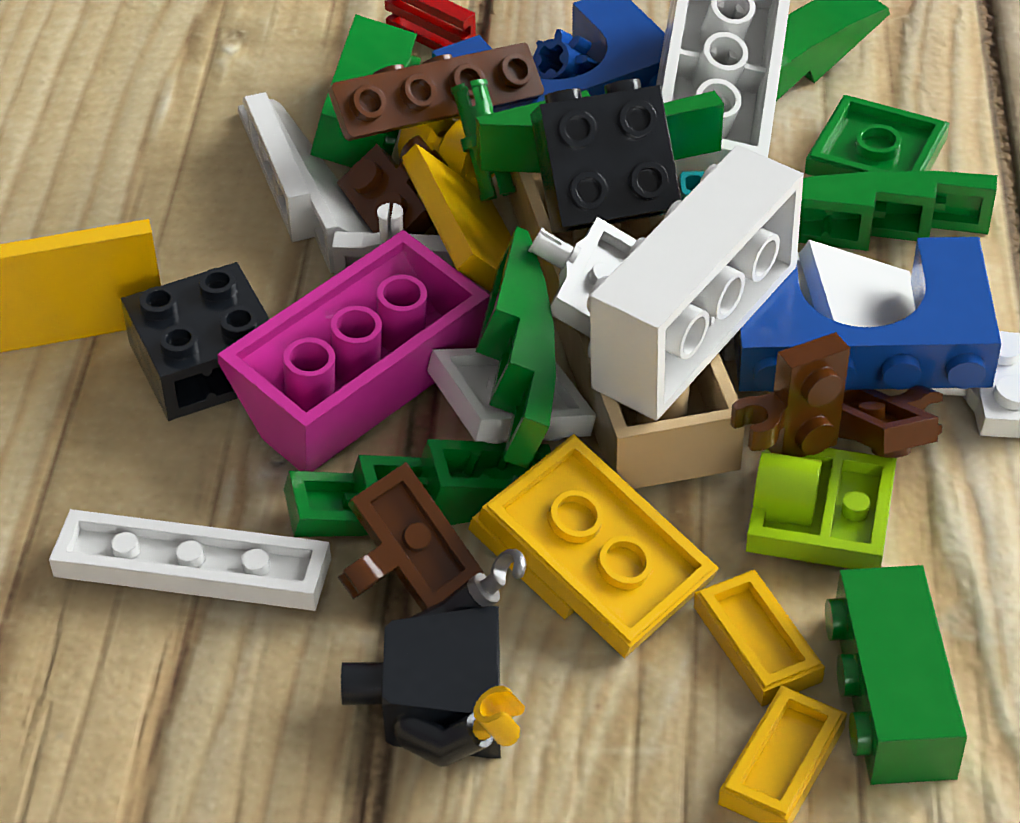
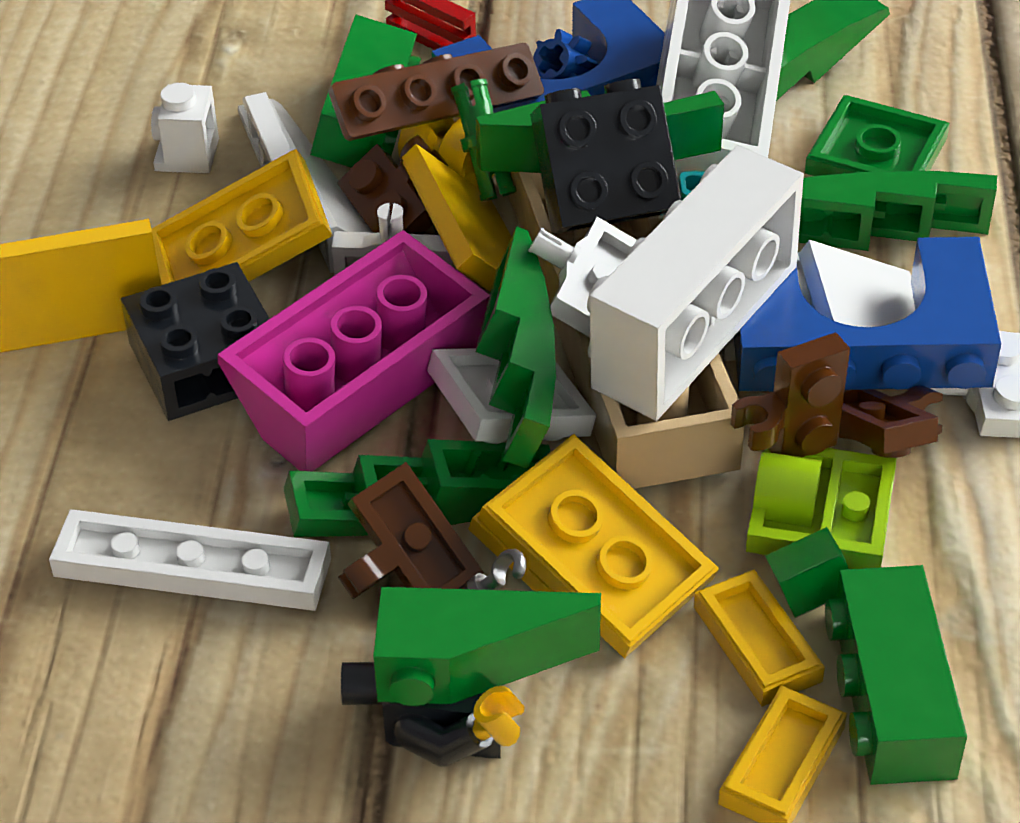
(185, 129): none -> white brick
(249, 222): none -> yellow tile
(465, 641): none -> green slope
(808, 571): none -> green slope

